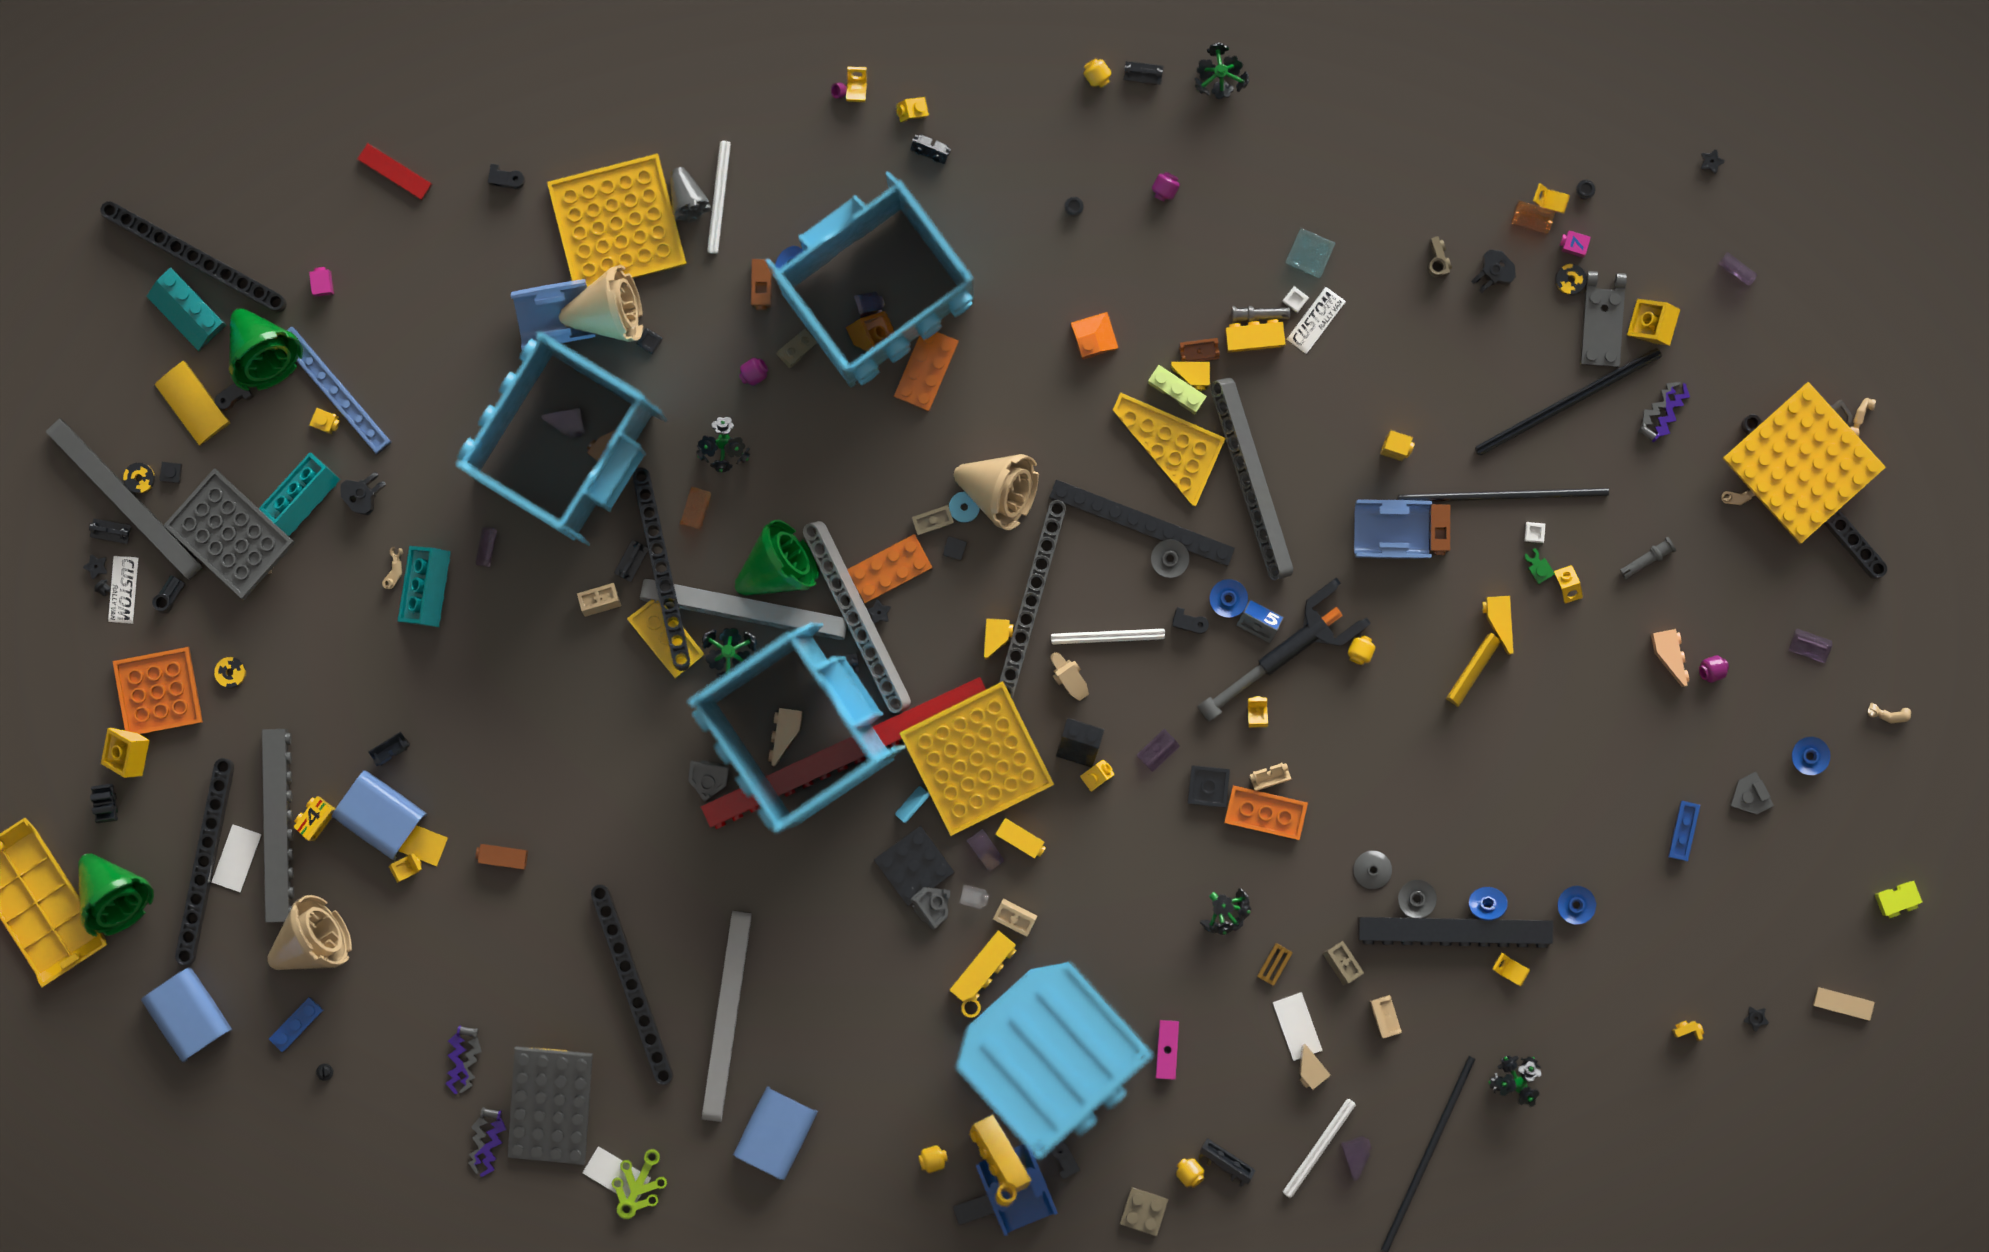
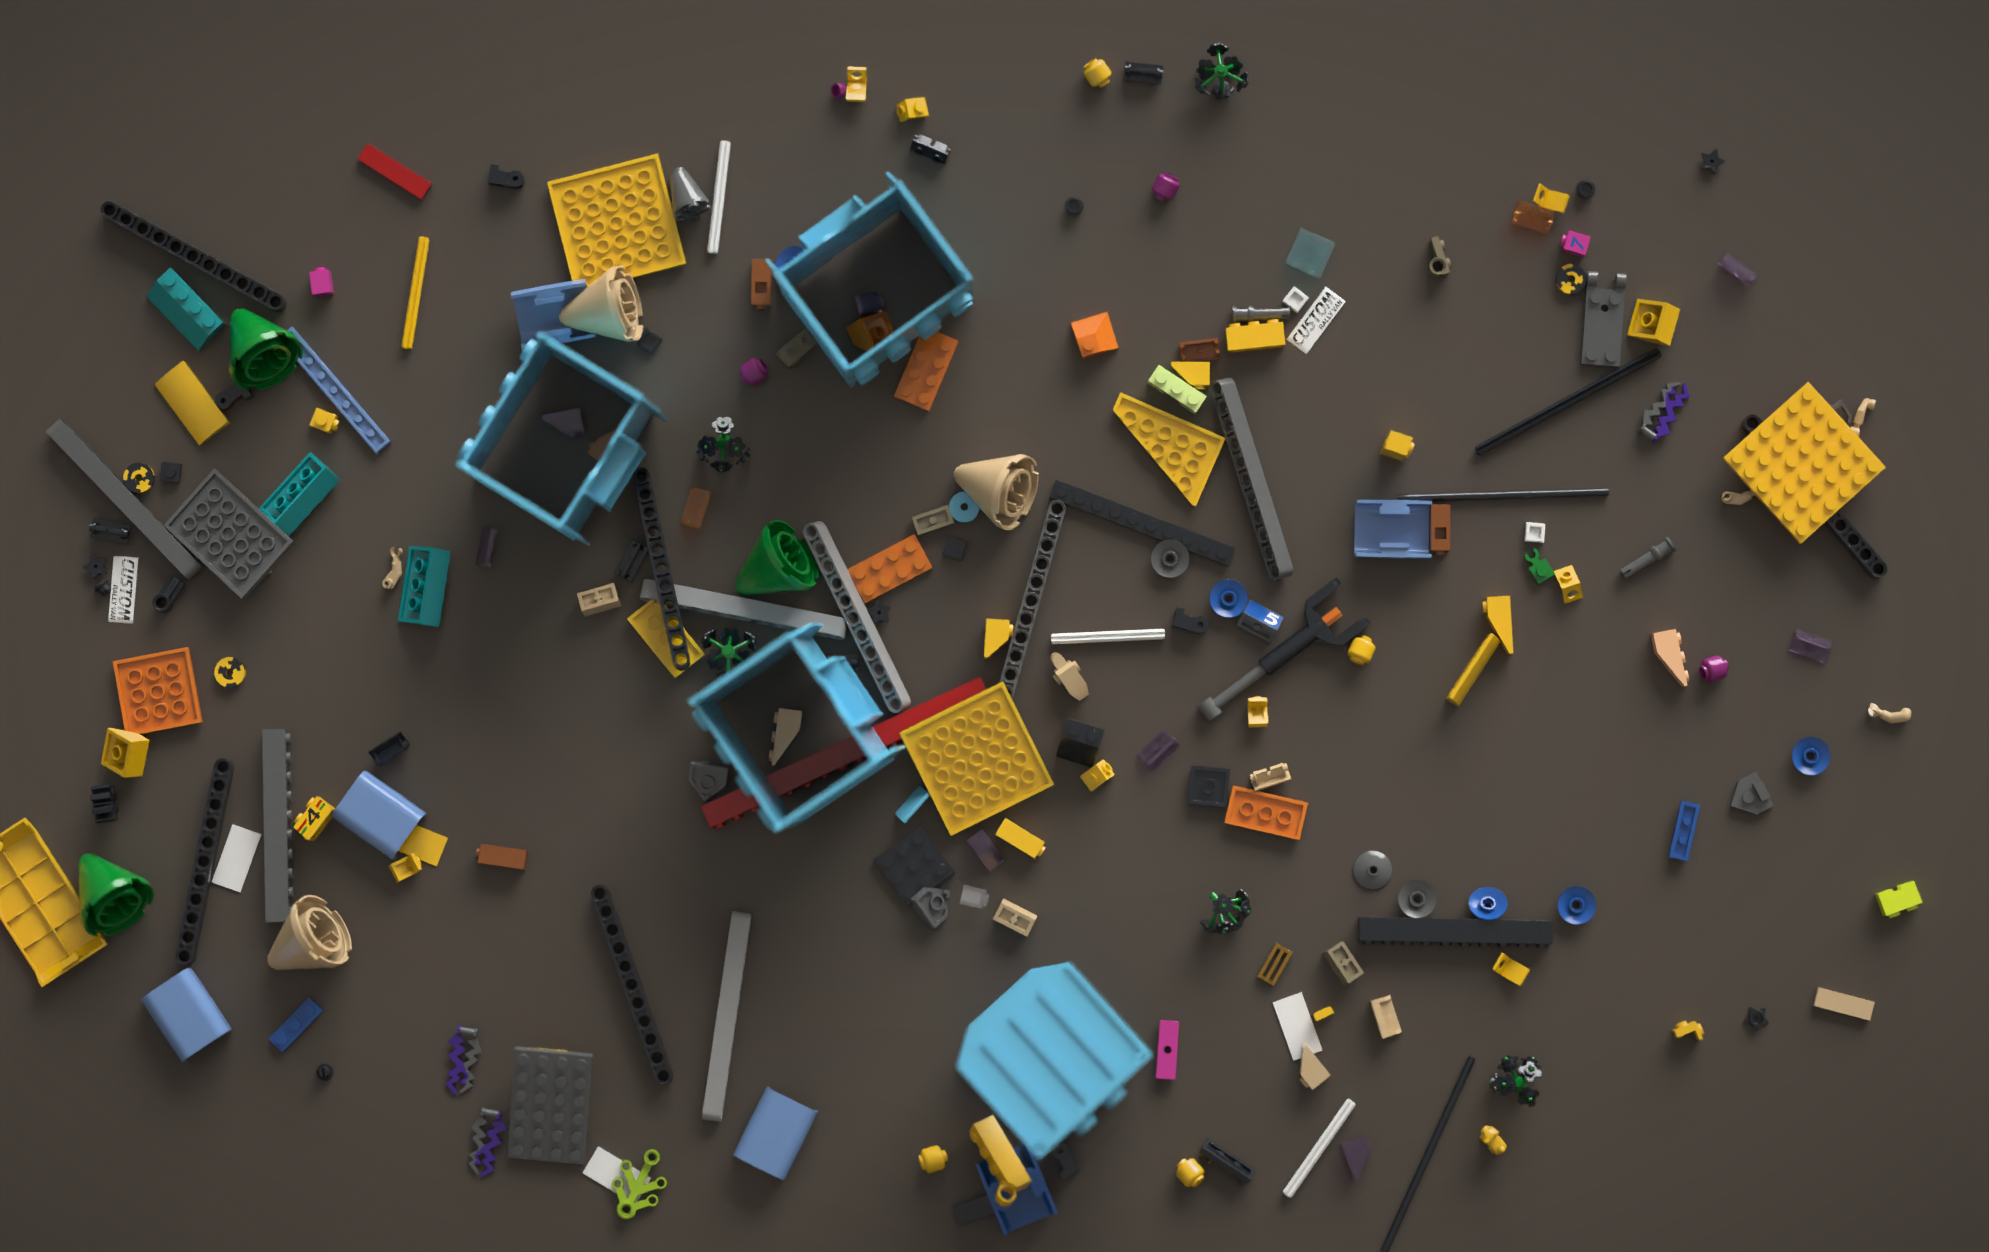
(364, 494): black hinge -> none
(415, 293): none -> yellow axle
(981, 969): yellow hinge -> none
(1144, 1211): dark tan plate -> none
(1323, 1013): none -> yellow tile
(1490, 1136): none -> yellow animal
(1494, 271): black hinge -> none

